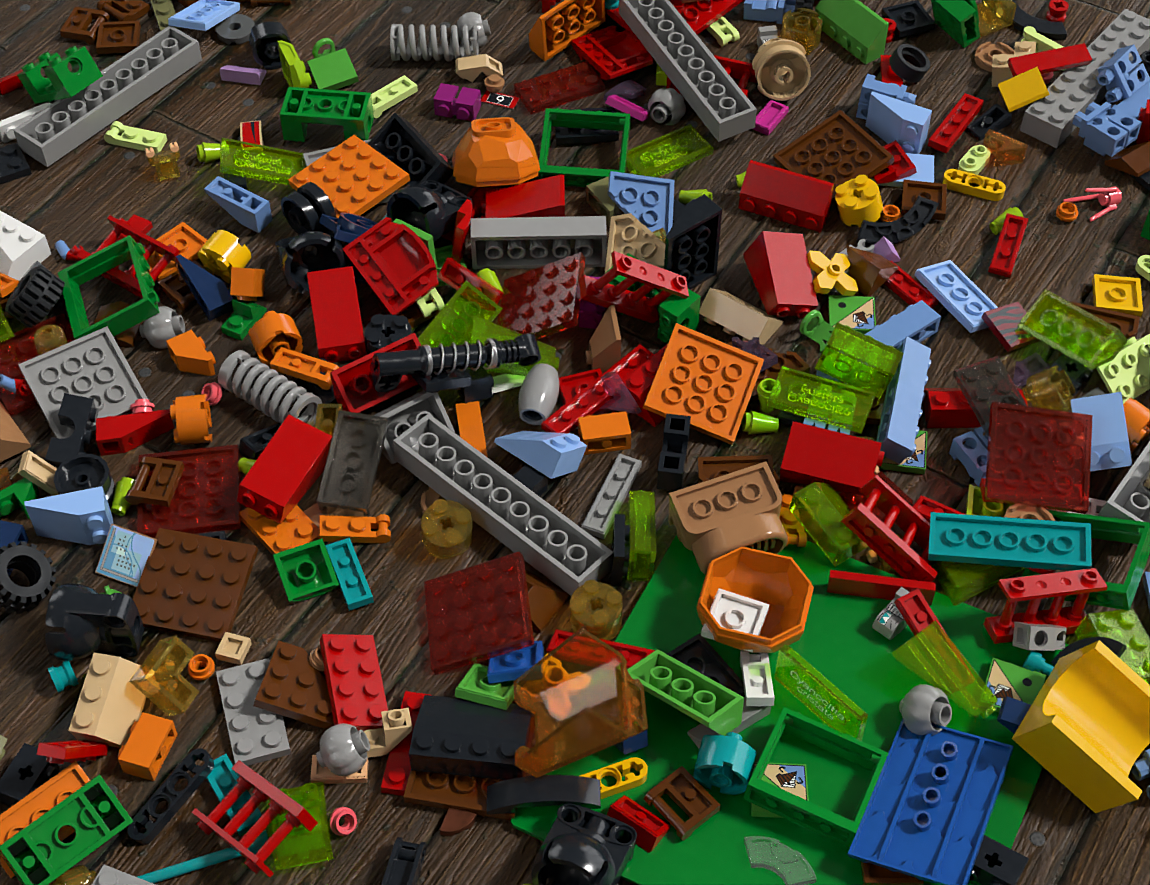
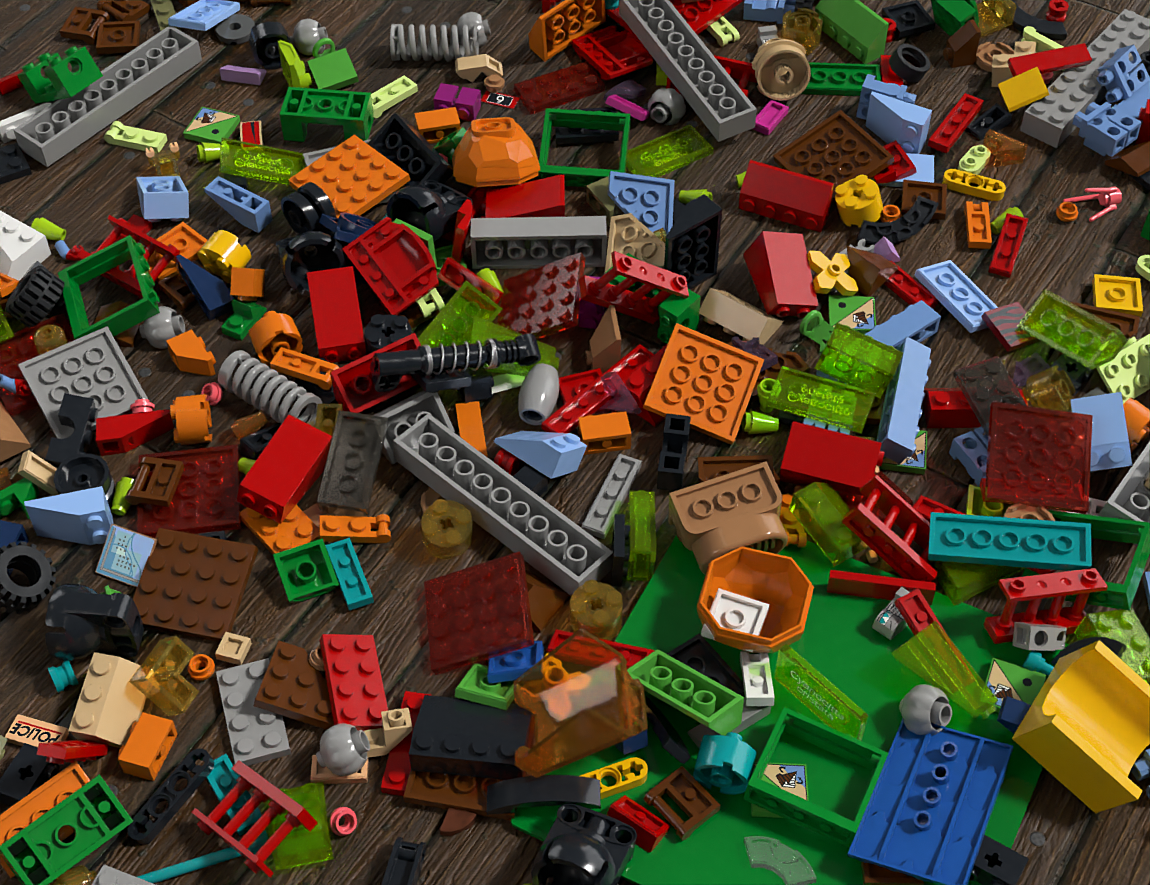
(34, 732): none -> light nougat tile
(49, 229): none -> lime cone
(163, 198): none -> light blue slope
(211, 126): none -> tile
(249, 424): none -> clear orange cone
(306, 35): none -> light grey plant
(437, 123): none -> orange brick
(449, 143): none -> green slope
(508, 461): none -> red wheel
(666, 733): none -> black tile
(839, 78): none -> green tile
(963, 45): none -> reddish brown slope
(978, 225): none -> orange plate

